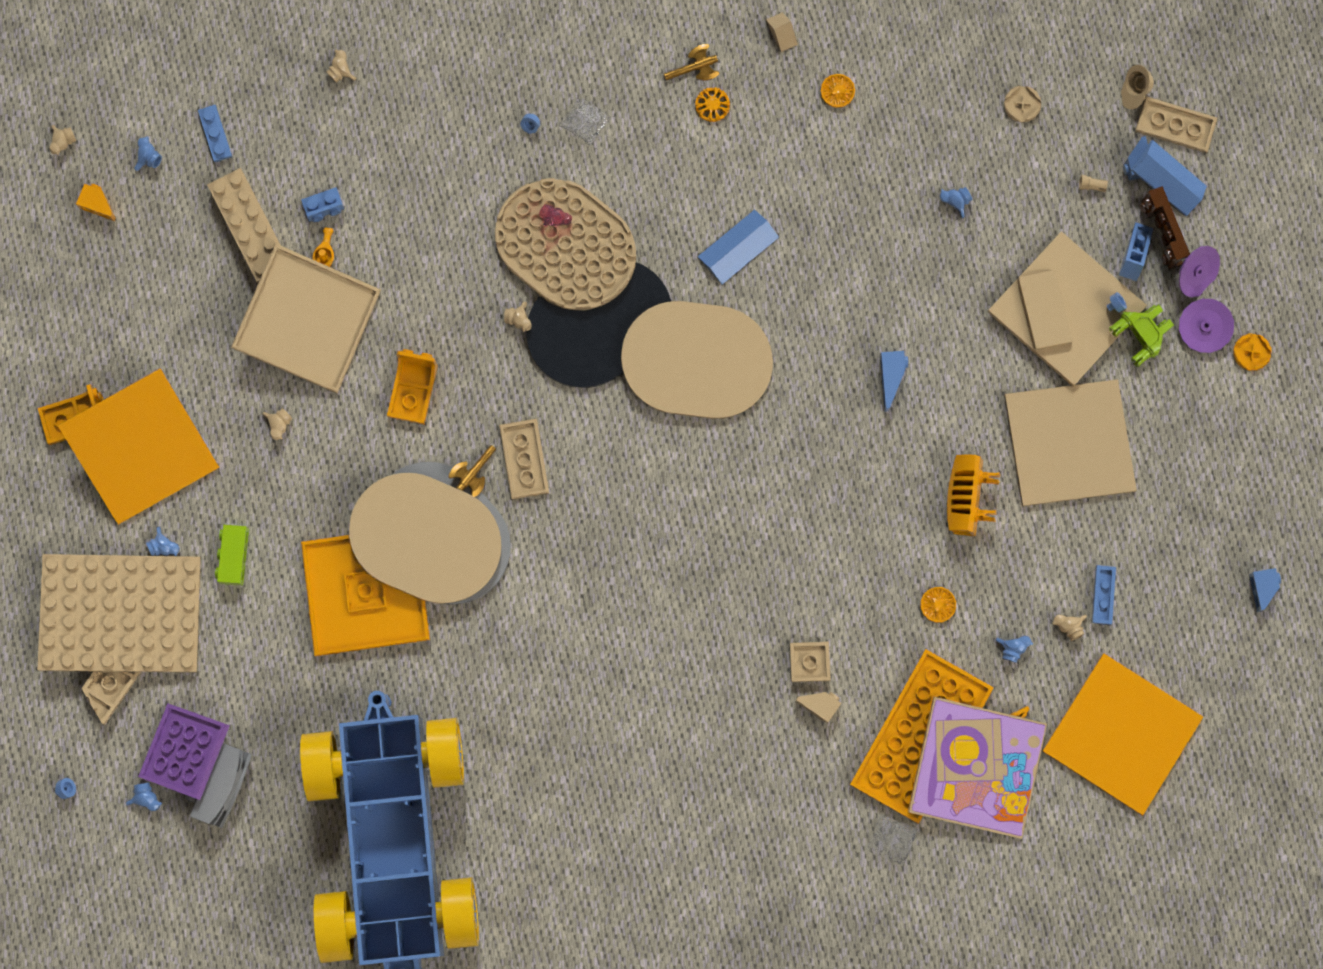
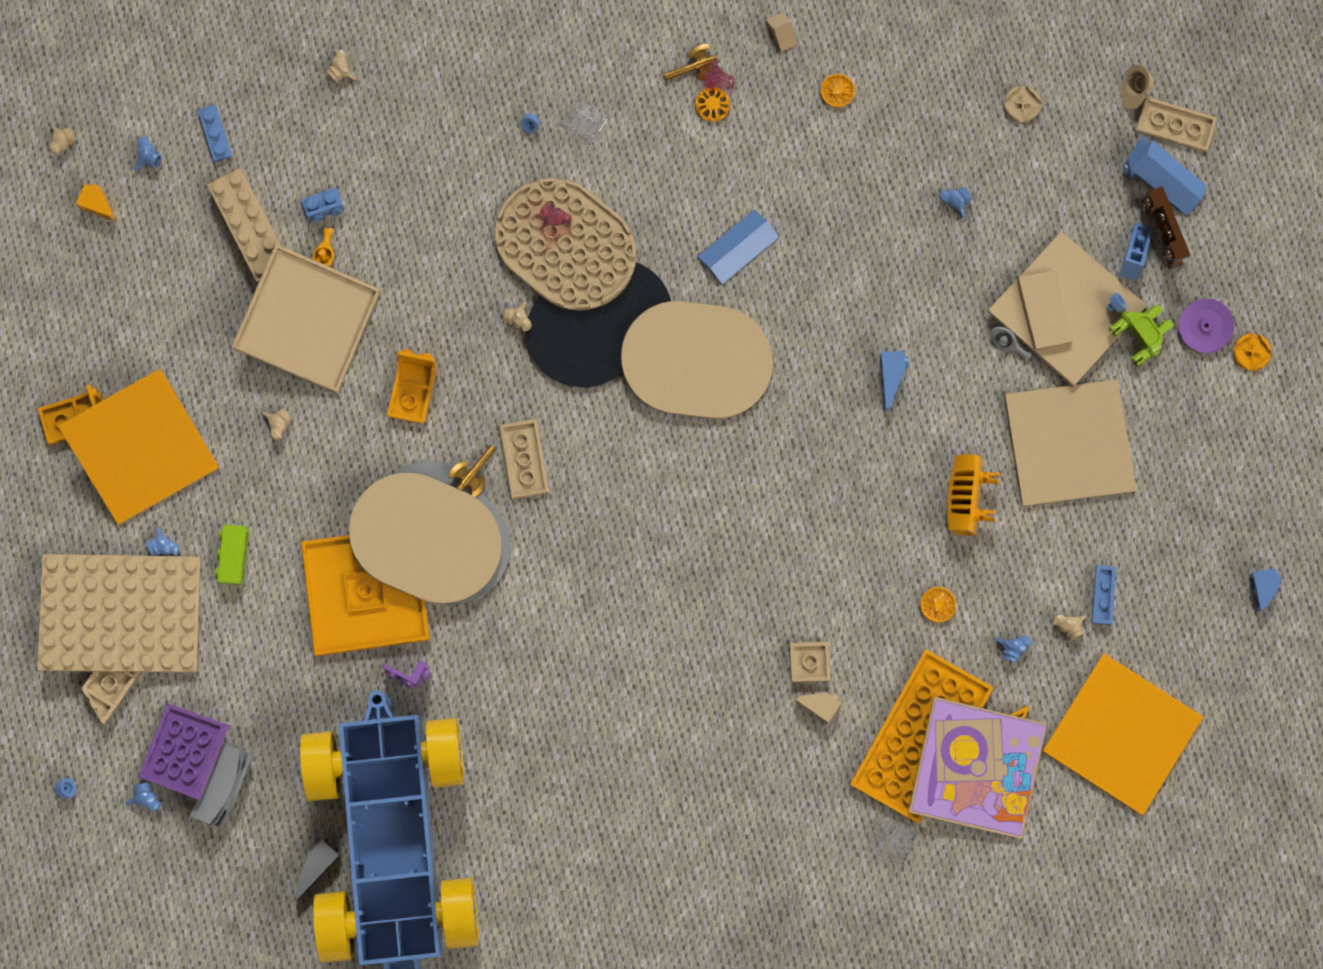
(317, 863): none -> light grey slope
(419, 675): none -> medium lavender bracket
(718, 77): none -> clear pink animal
(1008, 342): none -> light grey piece
(1093, 184): tan pin -> none
(1199, 271): medium lavender piece -> none

